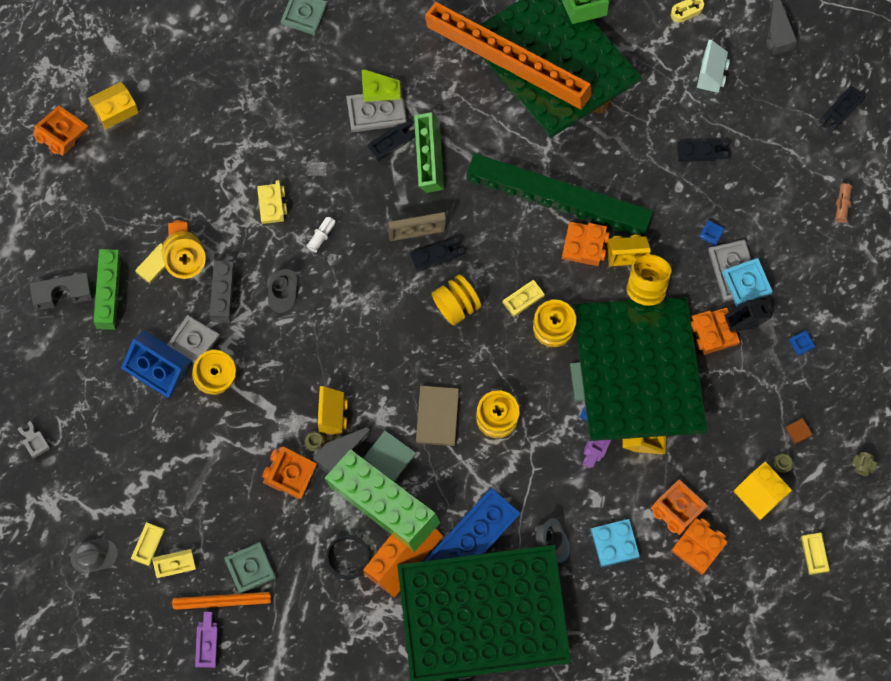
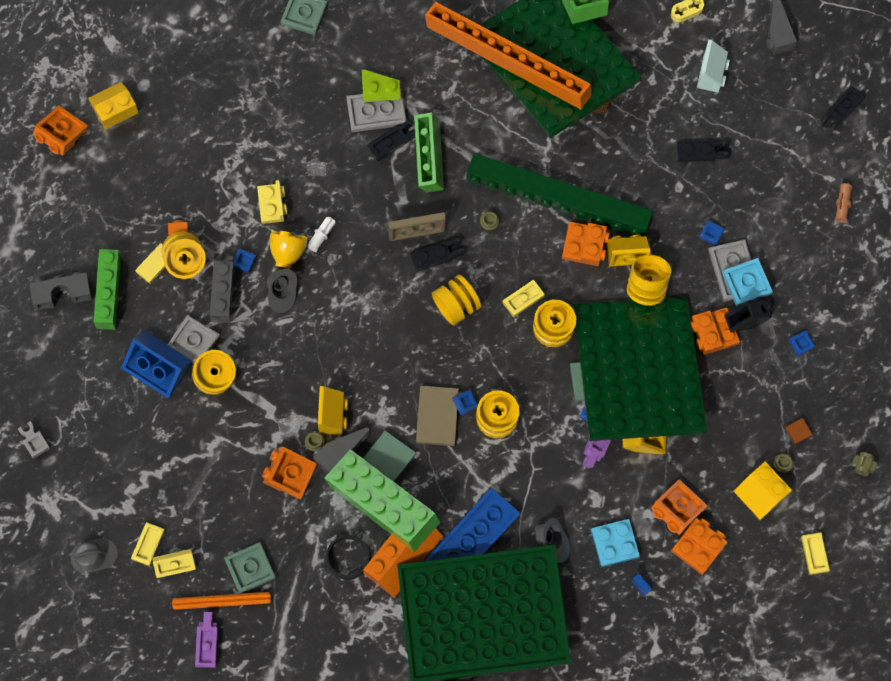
(244, 260): none -> blue tile
(286, 248): none -> yellow piece
(465, 402): none -> blue tile
(489, 221): none -> olive plate
(641, 584): none -> blue tile

